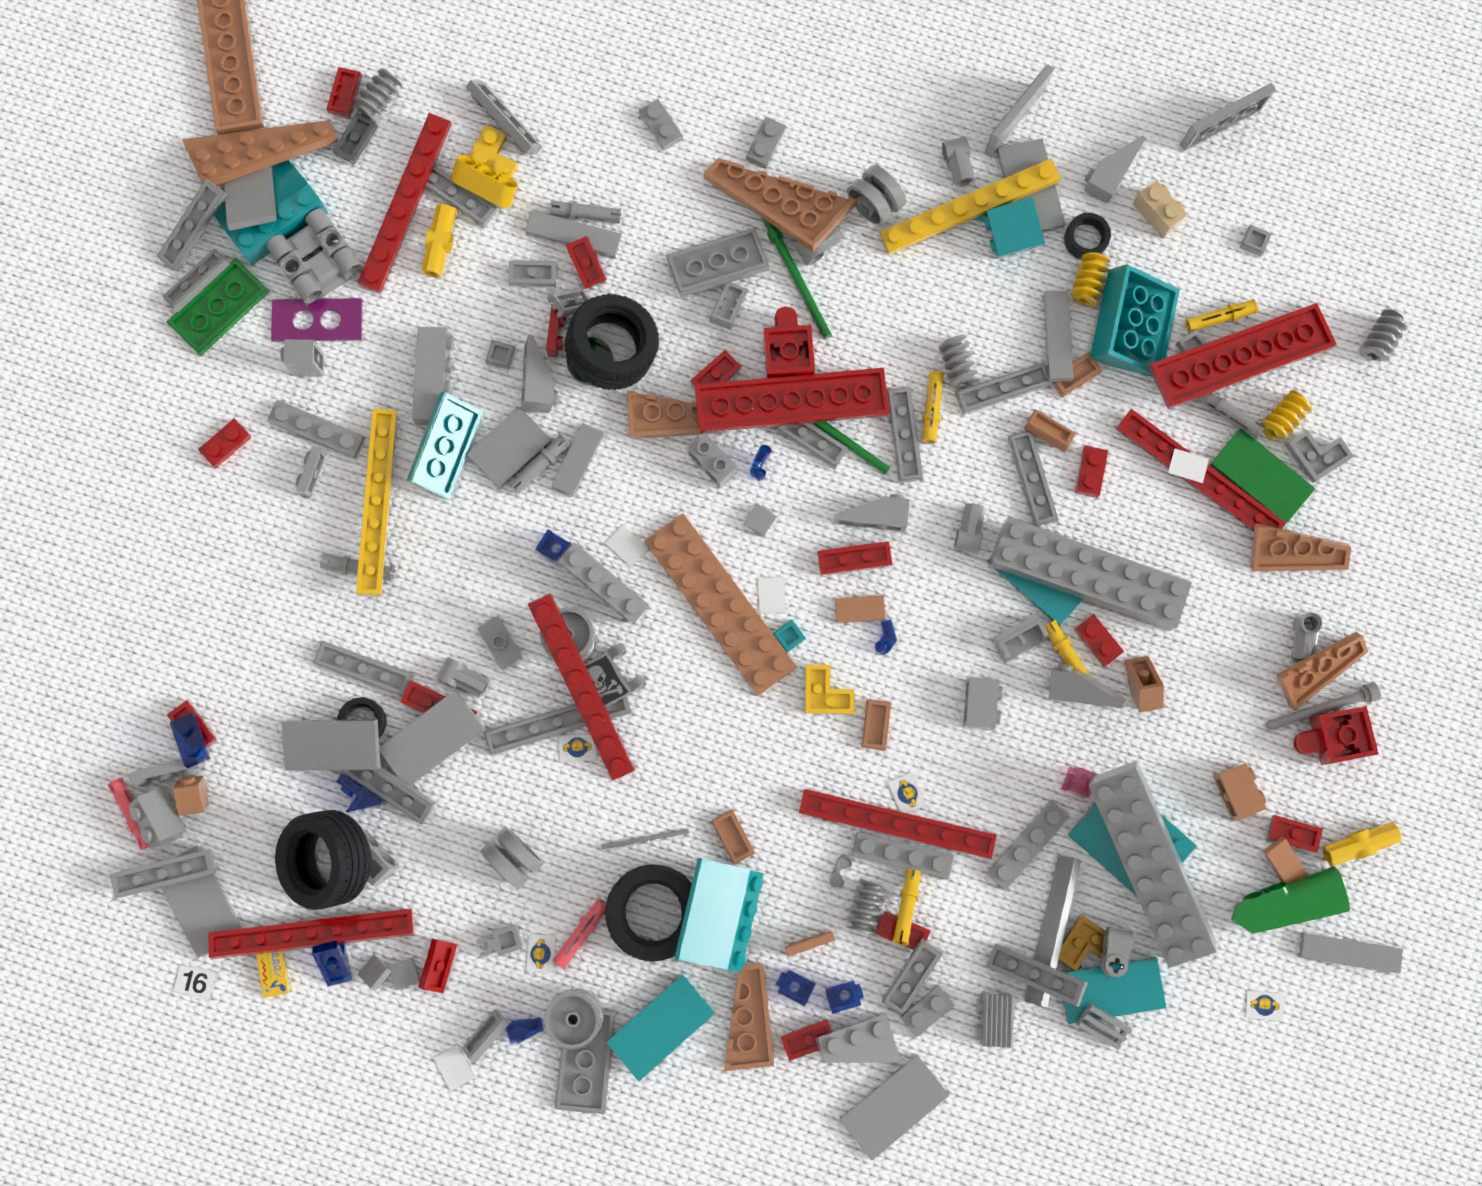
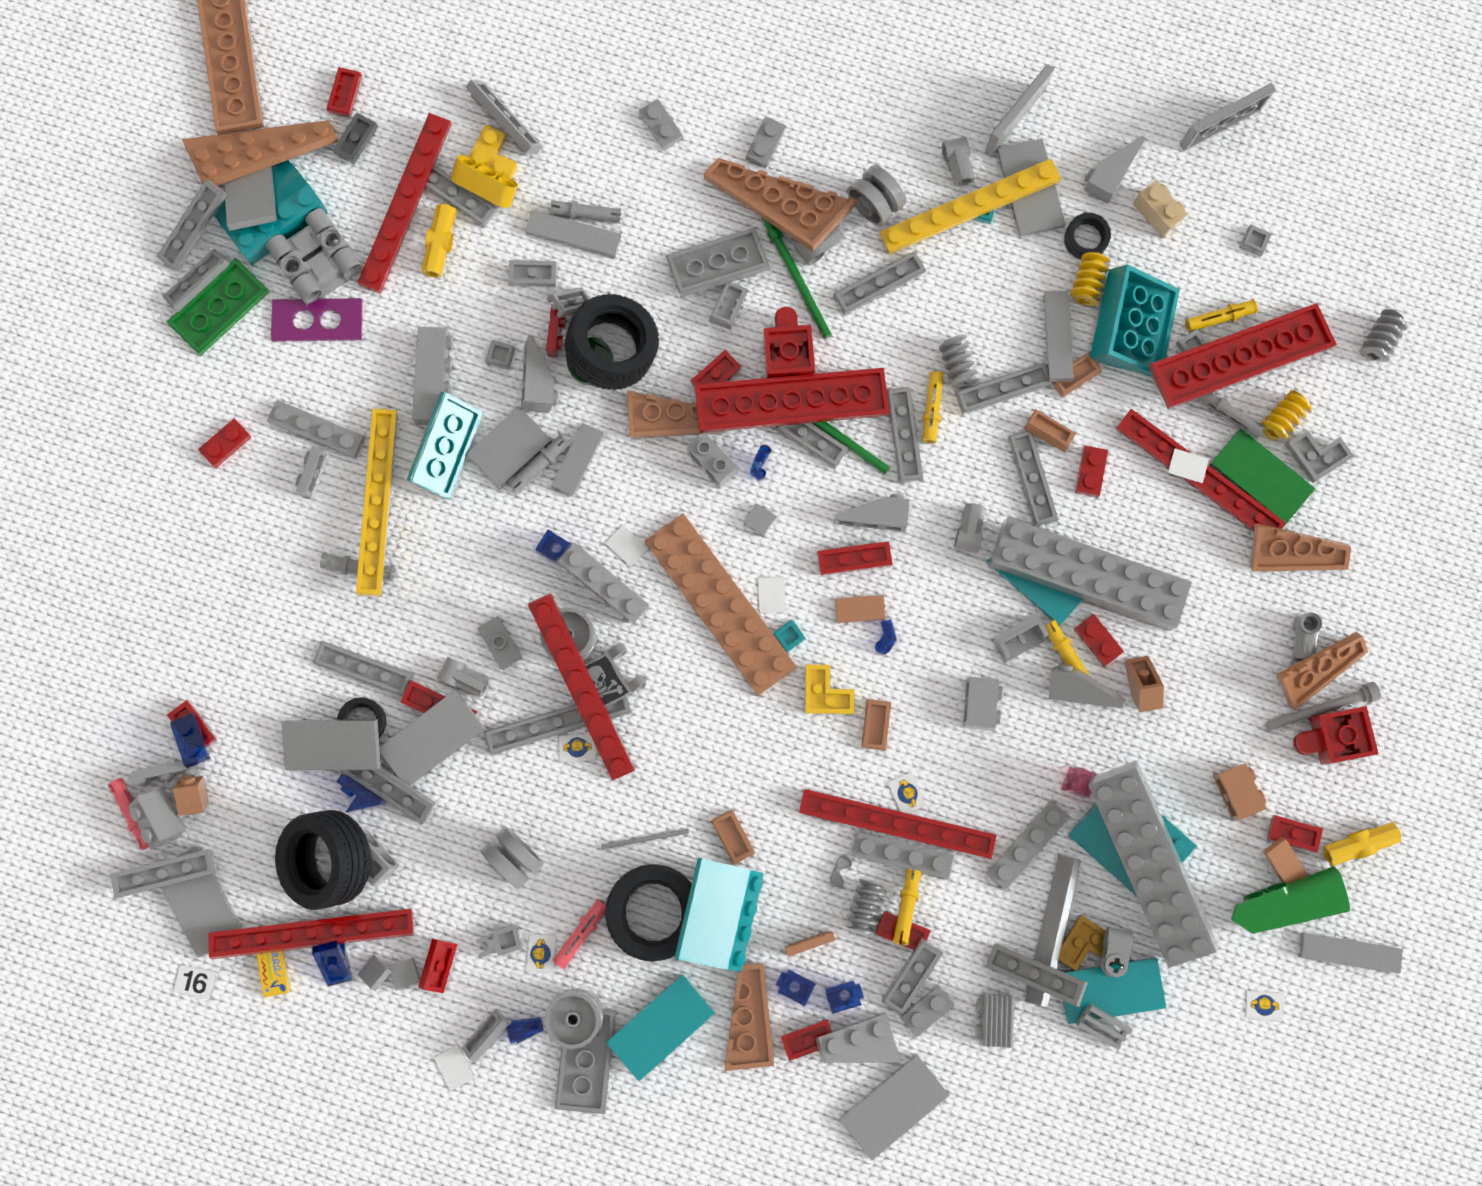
(303, 357): light grey brick -> none
(377, 93): light grey piece -> none
(586, 262): red plate -> none
(879, 283): none -> light grey tile
(1014, 228): teal piece -> none

